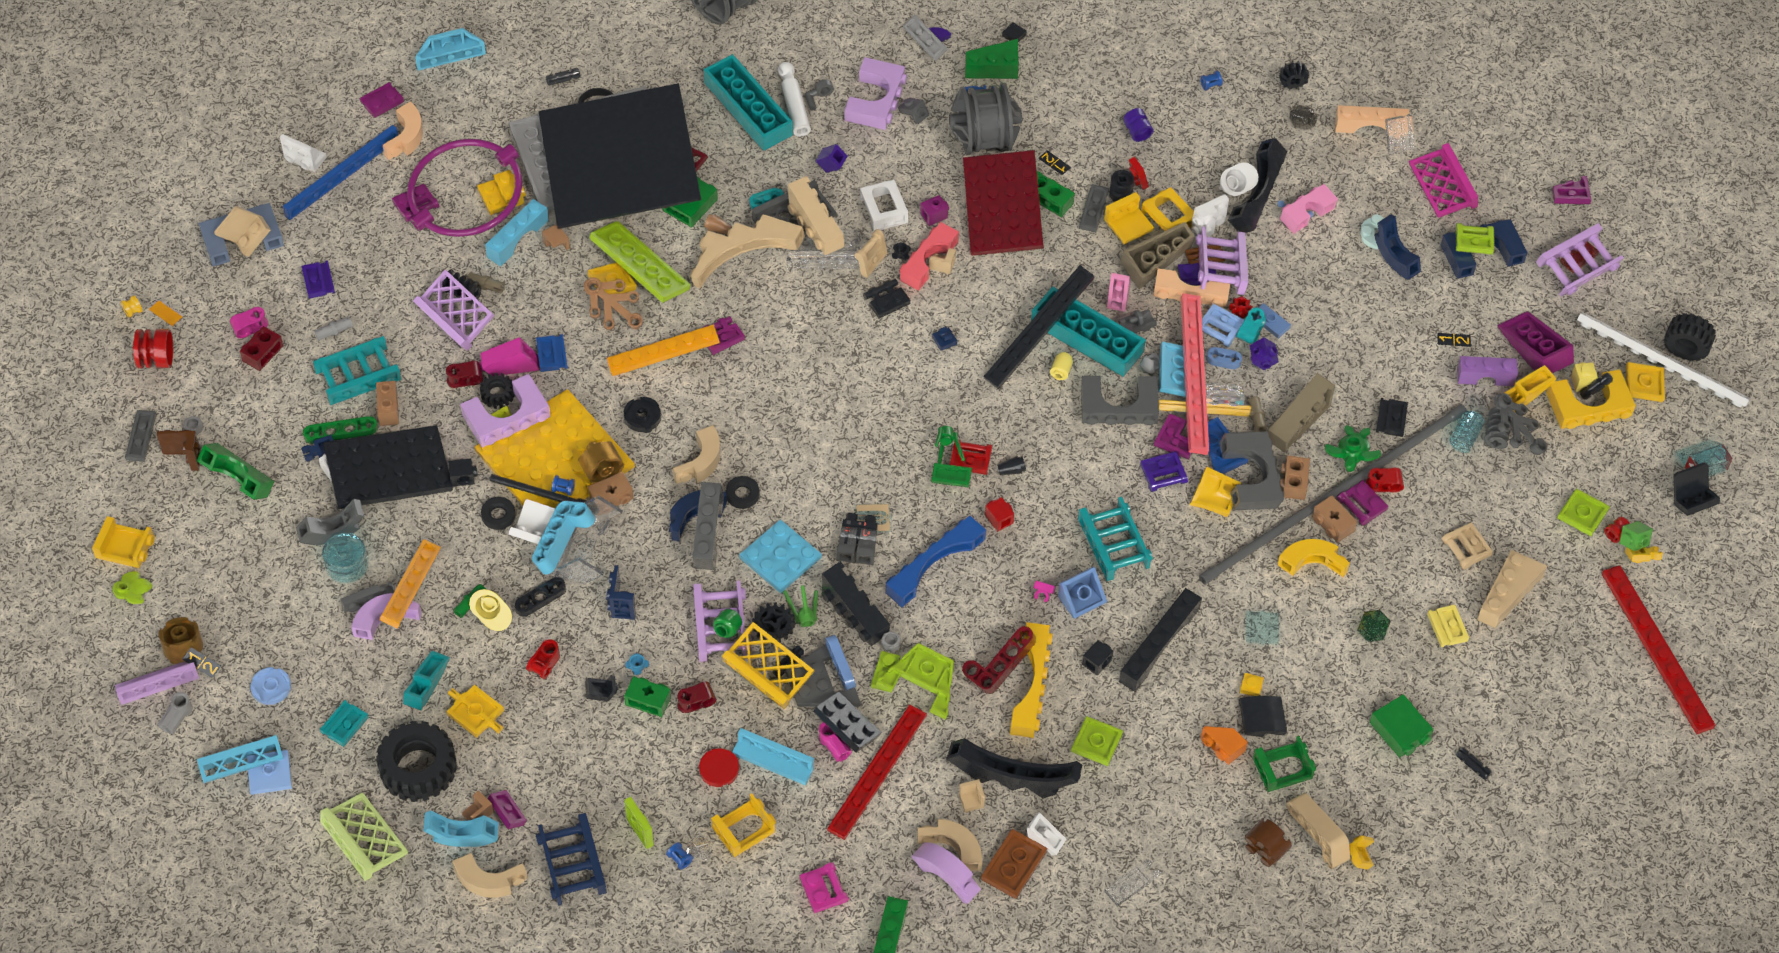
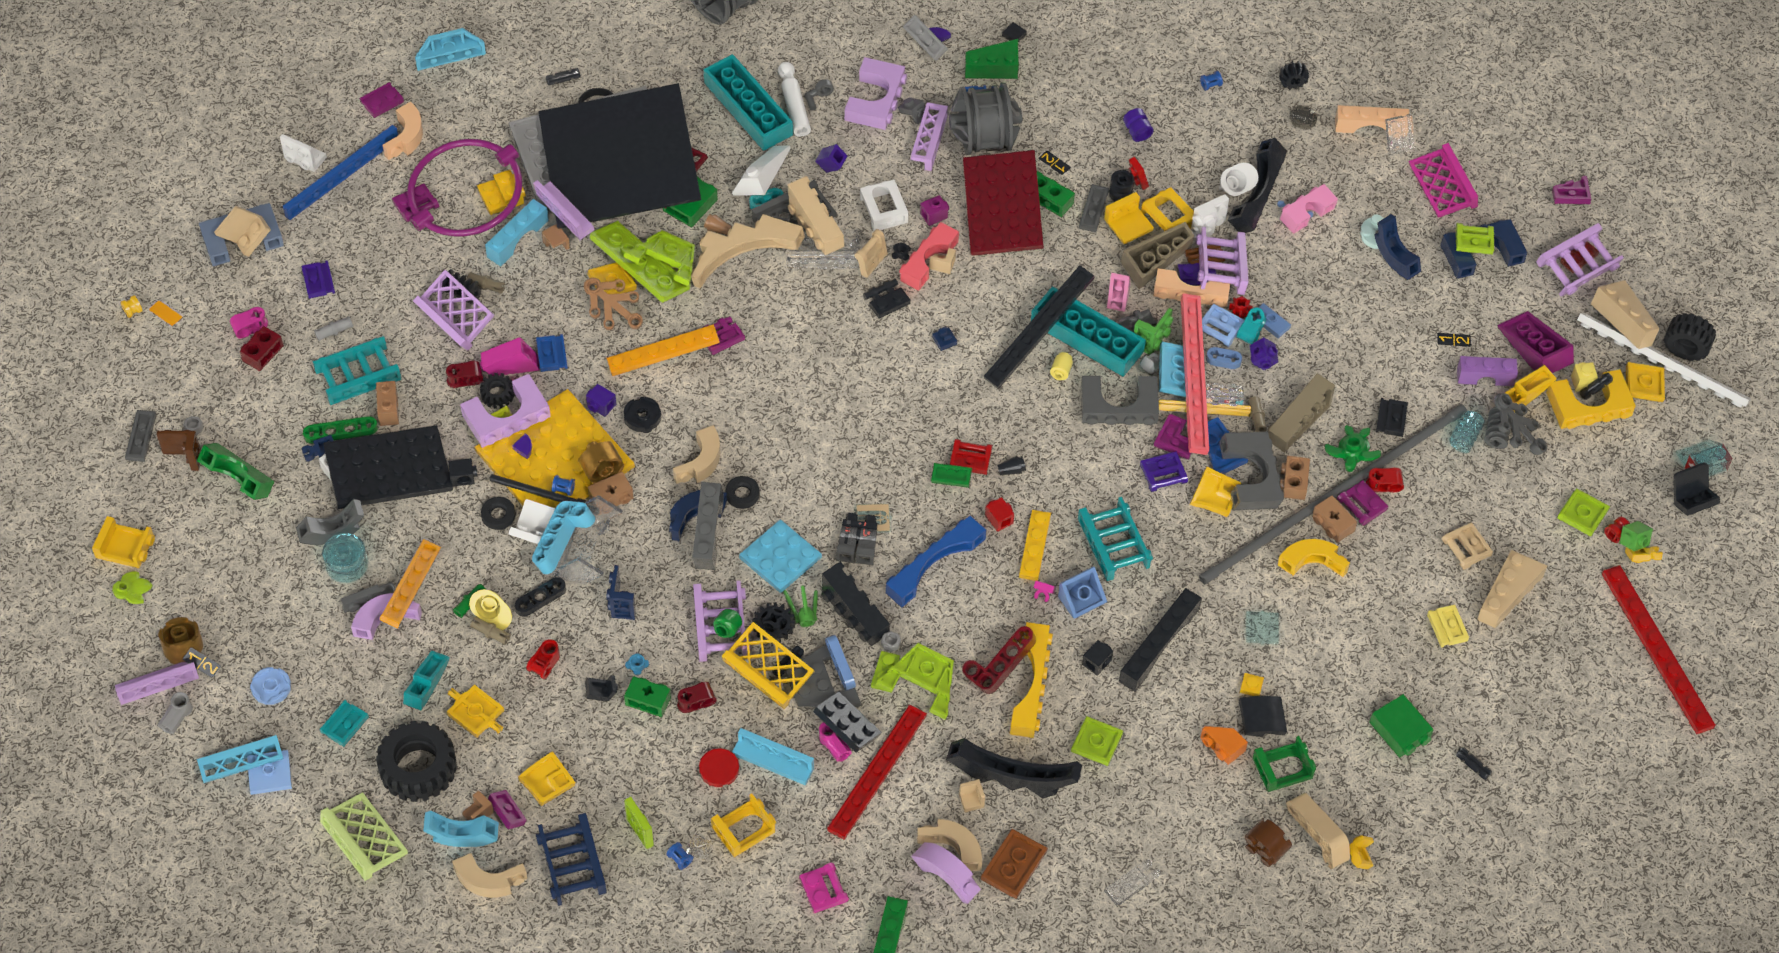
(150, 348): red wheel -> none
(490, 630): none -> dark tan pin
(523, 446): none -> dark purple tile
(547, 779): none -> yellow plate
(563, 209): none -> lavender fence
(600, 400): none -> dark purple brick
(668, 249): none -> lime wing
(761, 172): none -> white wedge
(935, 137): none -> lavender fence
(945, 437): green plant -> none
(1035, 545): none -> yellow plate
(1045, 833): white slope -> none
(1156, 334): none -> bright green bracket
(1374, 625): clear green brick -> none
(1626, 313): none -> tan wedge

